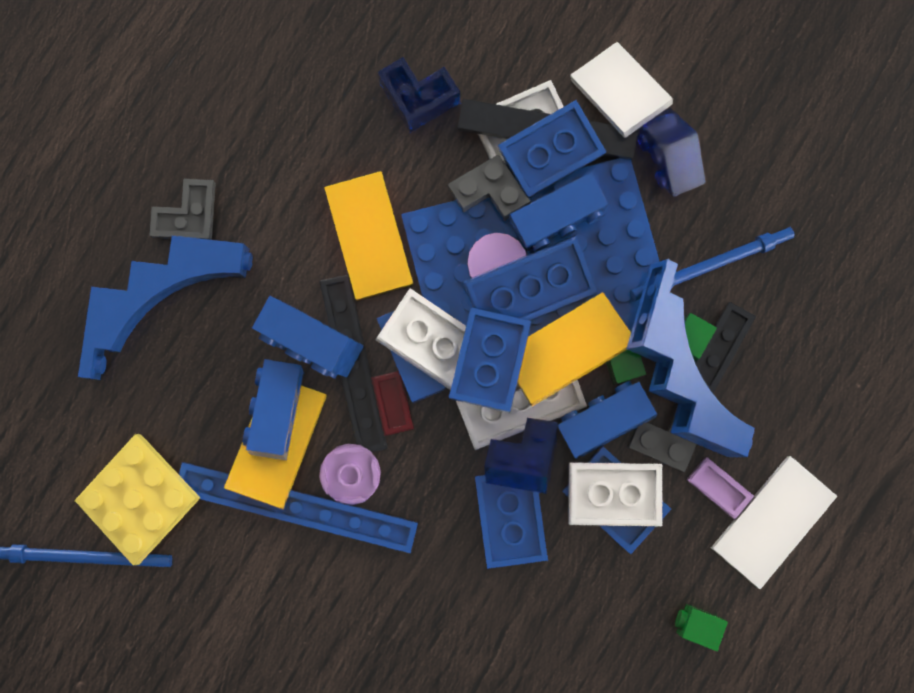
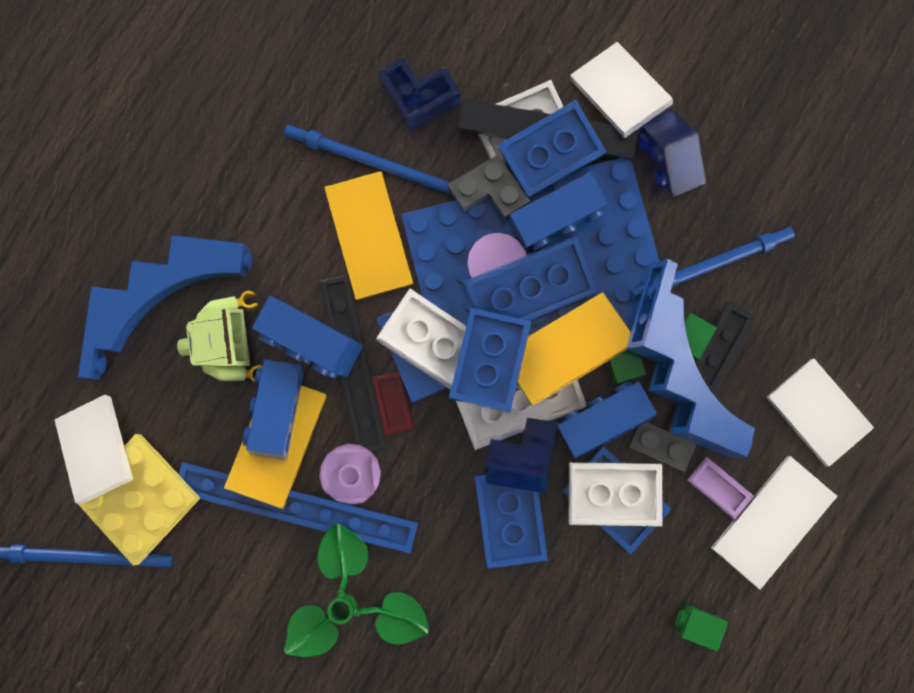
(93, 449): none -> white tile
(194, 216): dark grey plate -> none
(219, 339): none -> yellowish green torso
(315, 140): none -> blue bar
(342, 555): none -> green plant
(820, 412): none -> white tile

